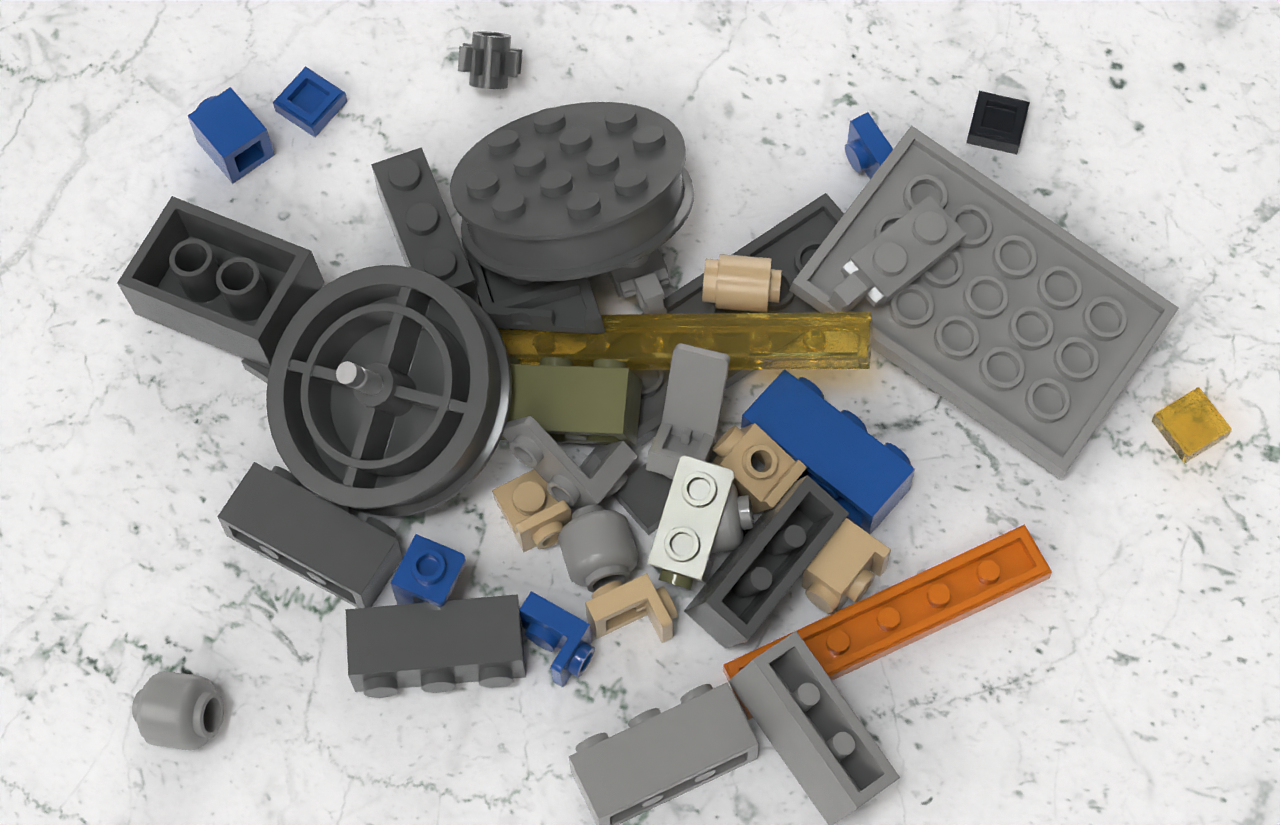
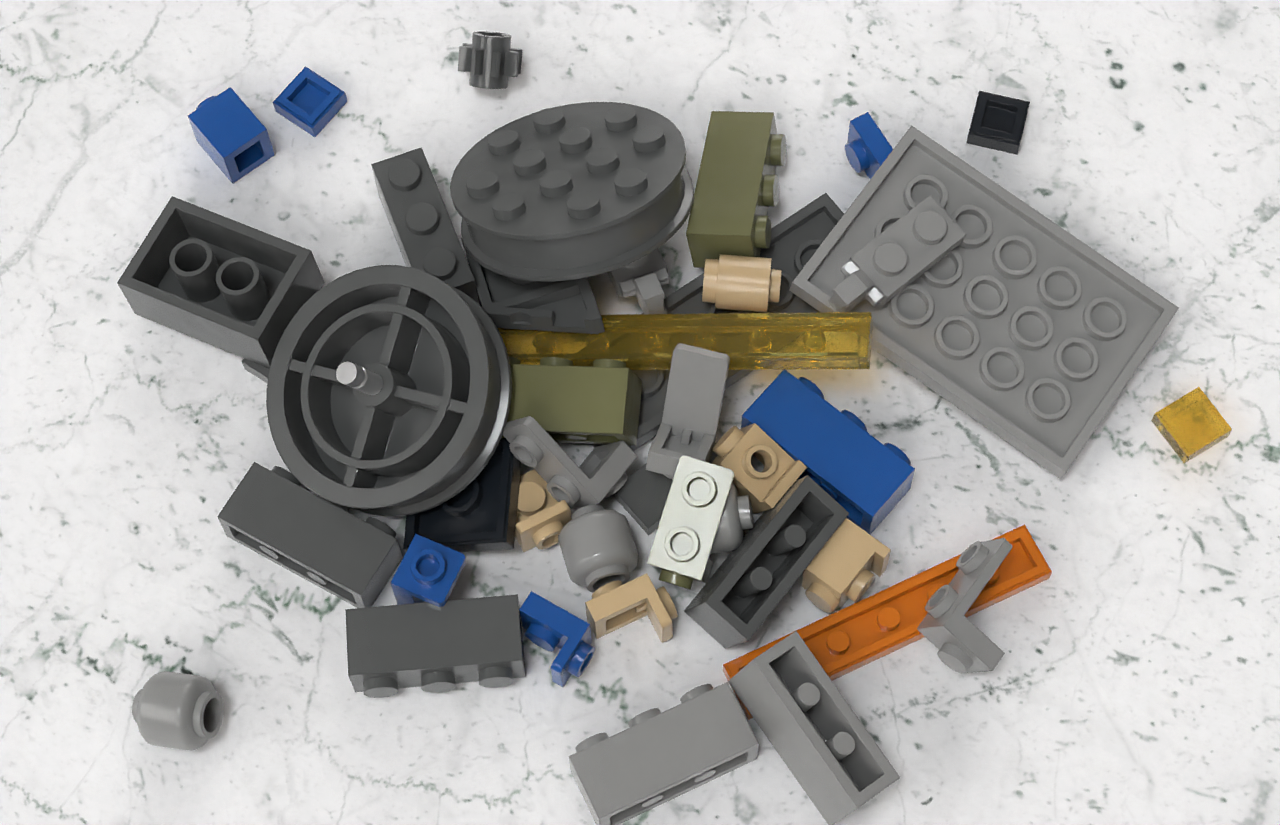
(478, 516): none -> black tile
(735, 186): none -> olive brick
(956, 637): none -> light grey bracket

